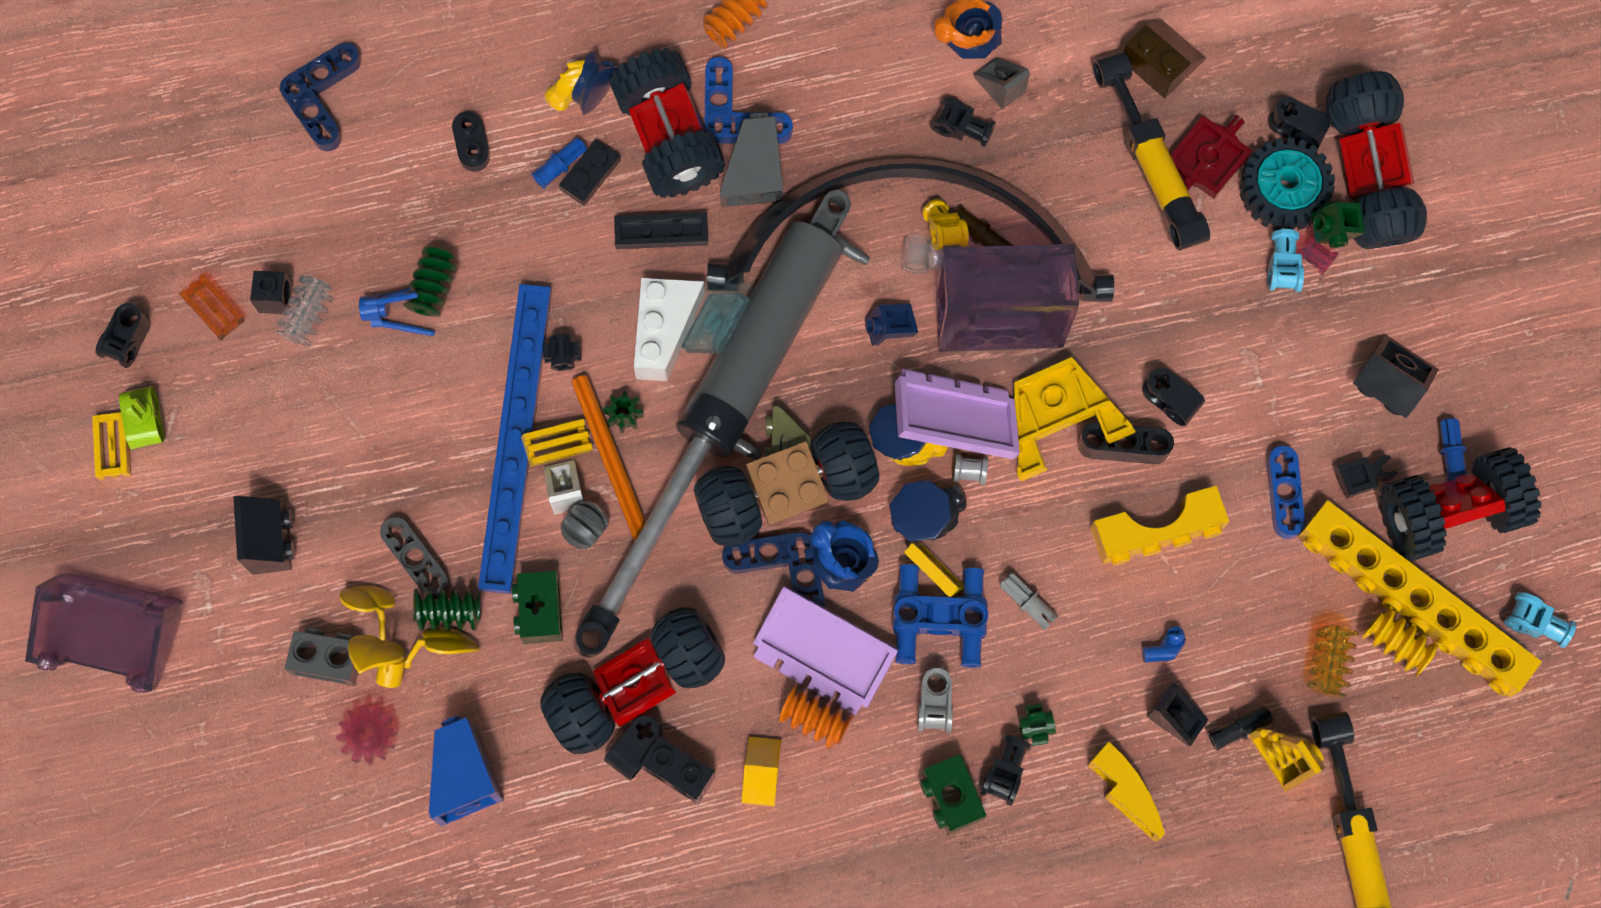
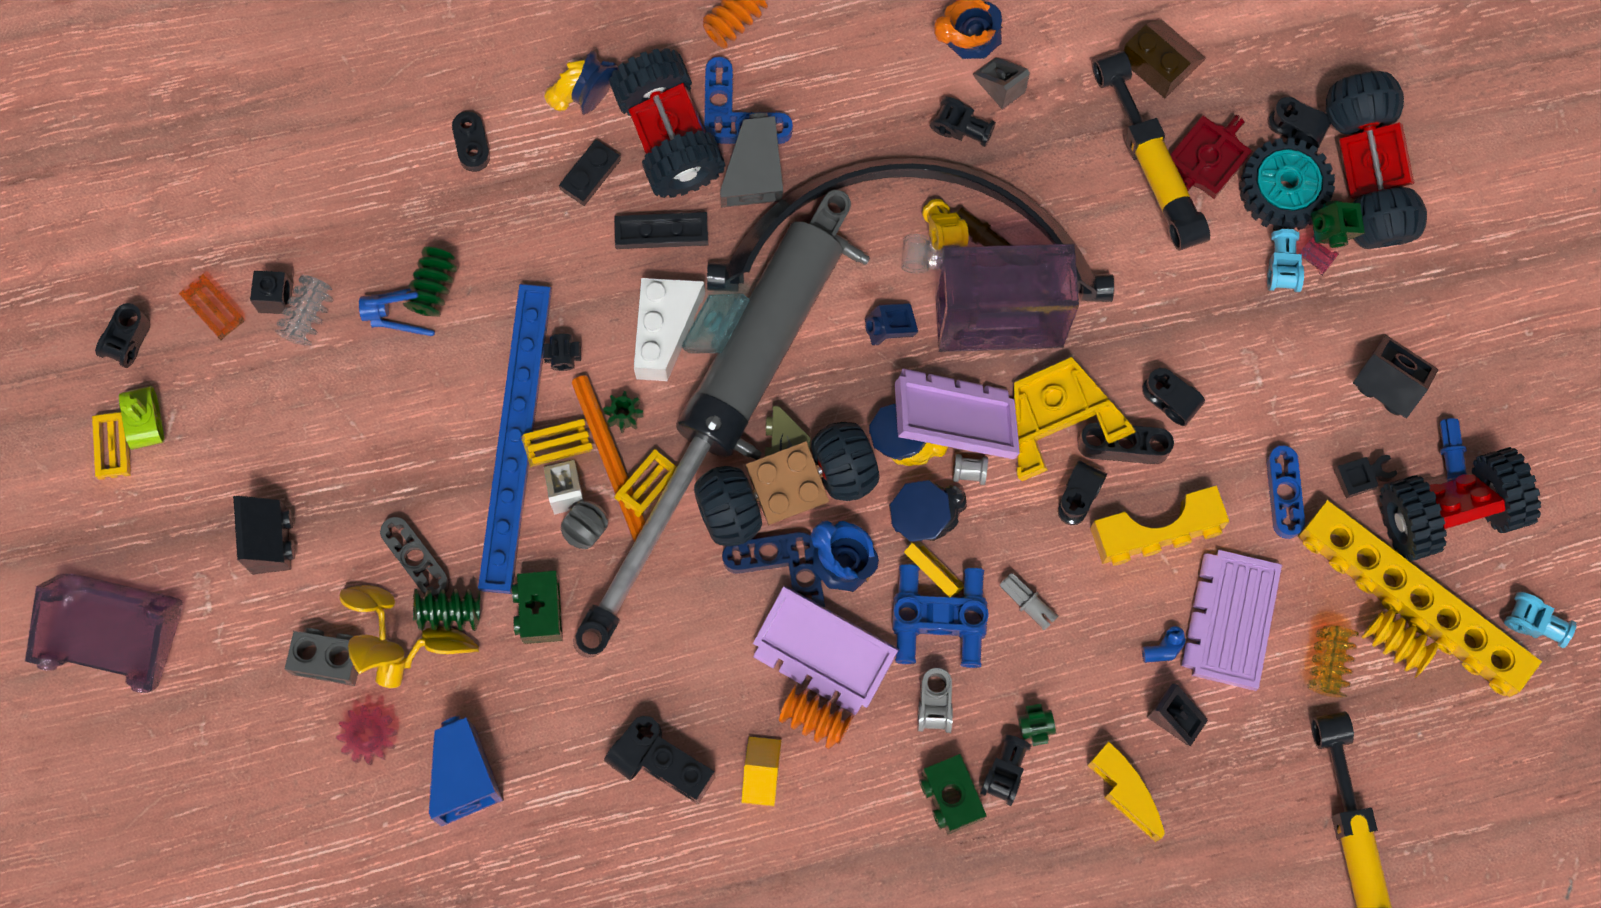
(307, 95): dark blue beam -> none
(558, 163): blue axle -> none
(630, 502): none -> yellow tile
(633, 681): black plate -> none
(1082, 490): none -> black piece
(1235, 619): none -> lavender hinge
(1239, 727): black axle -> none
(1288, 756): yellow wedge -> none

